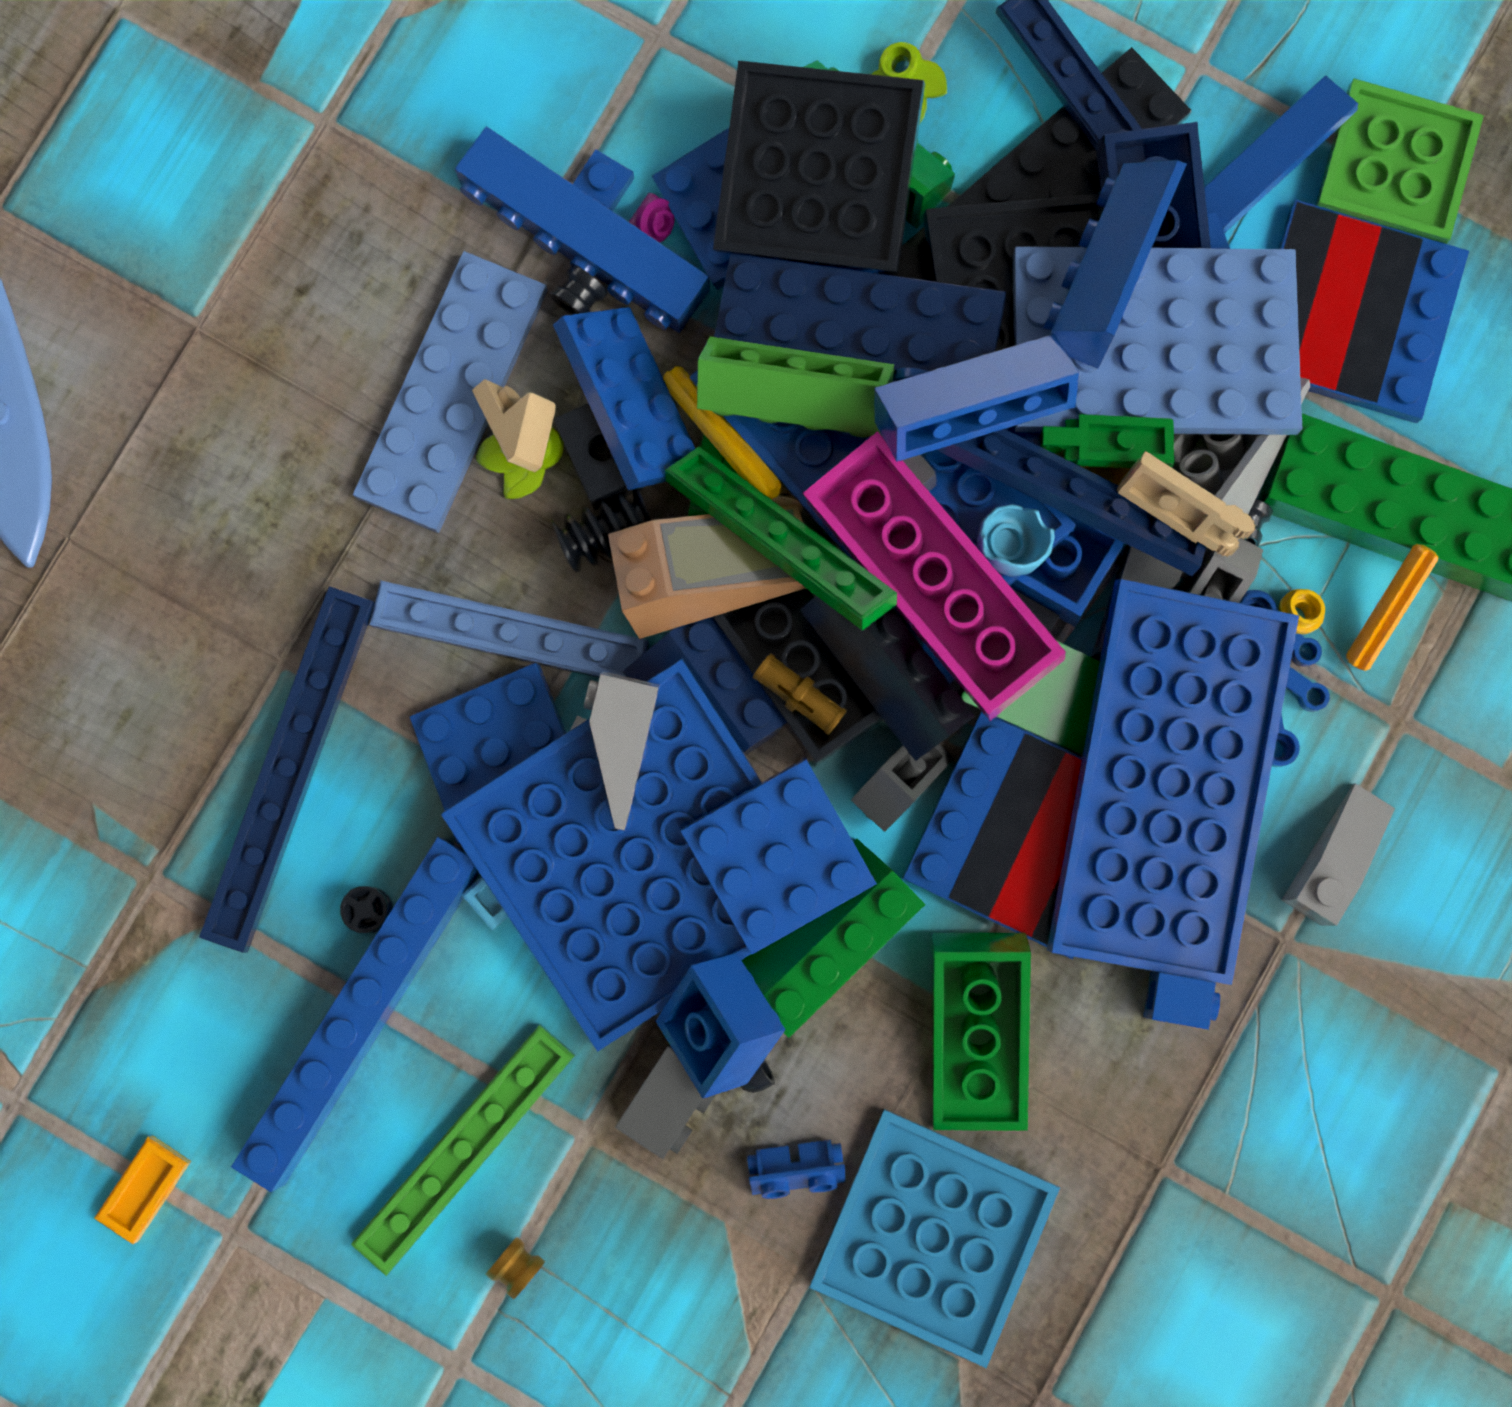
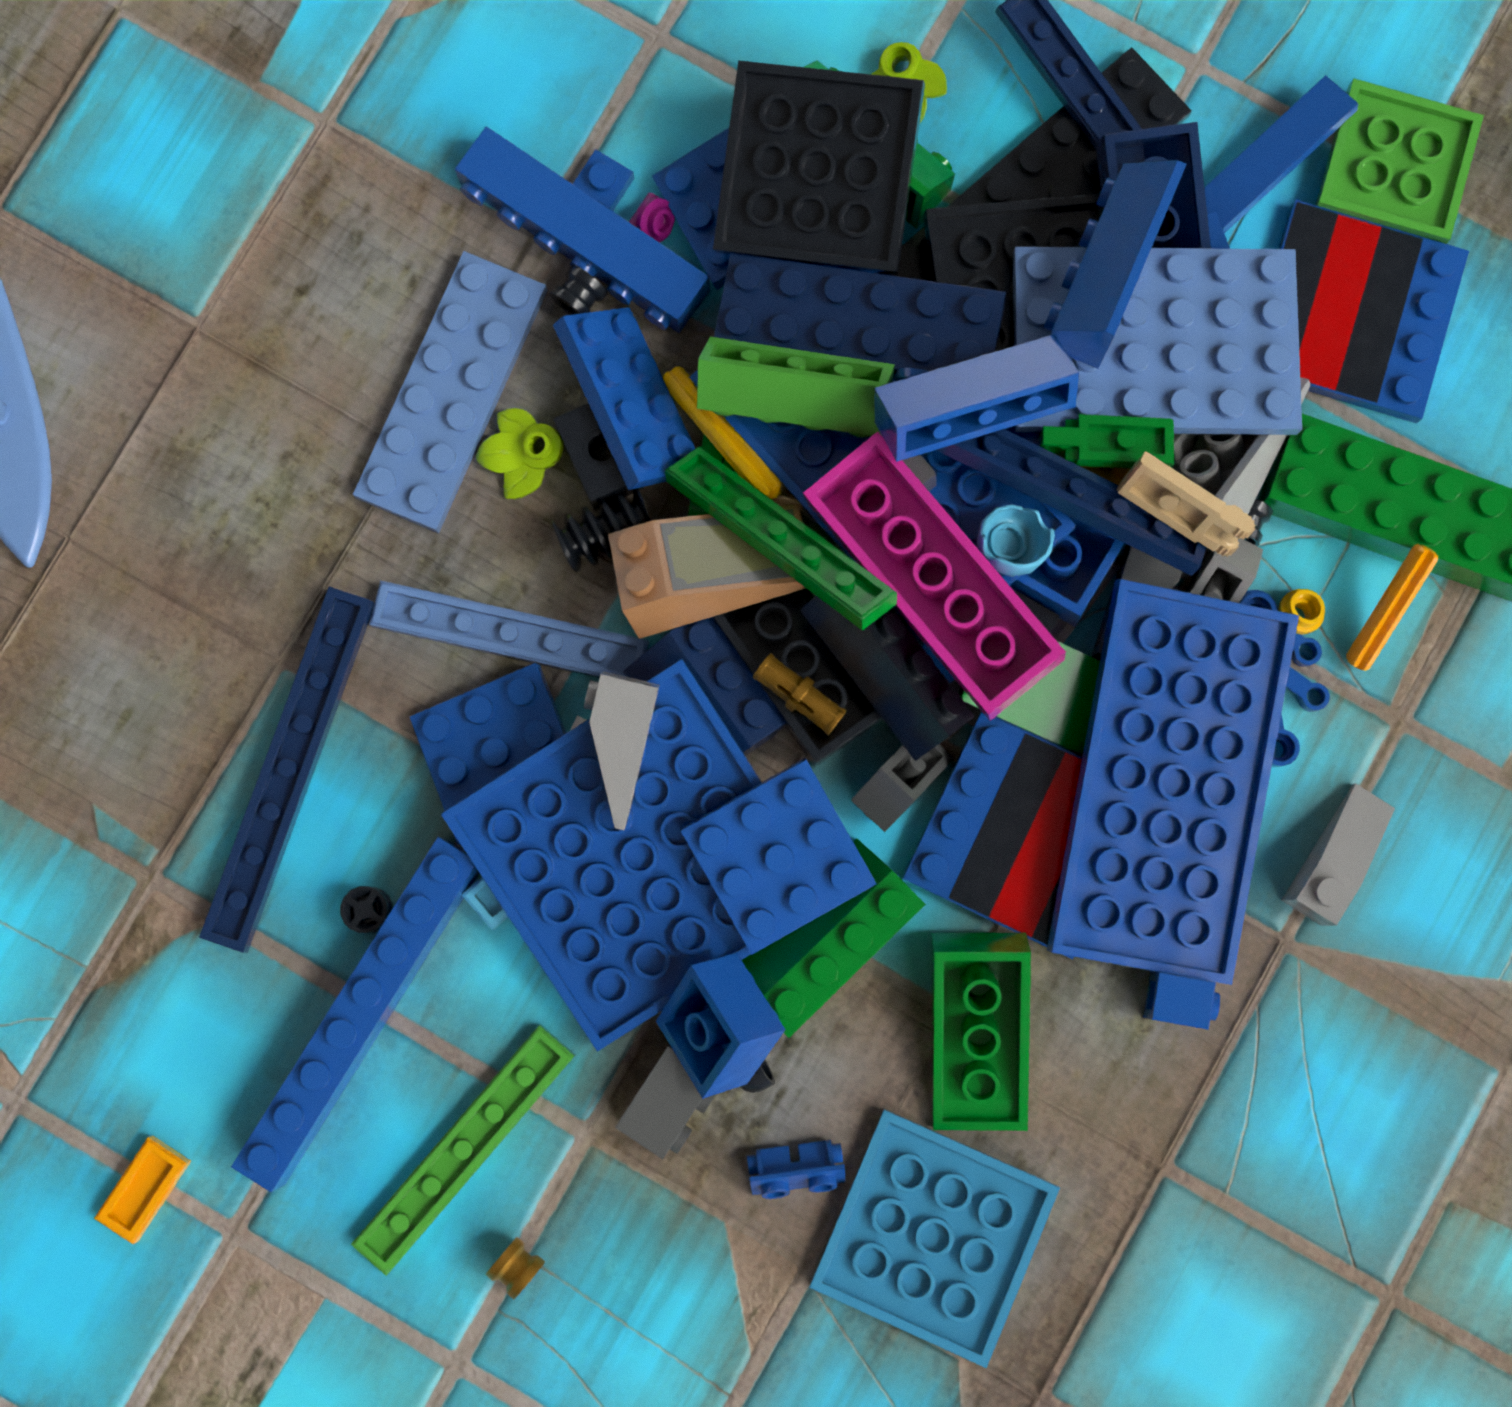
(518, 423): tan slope -> none

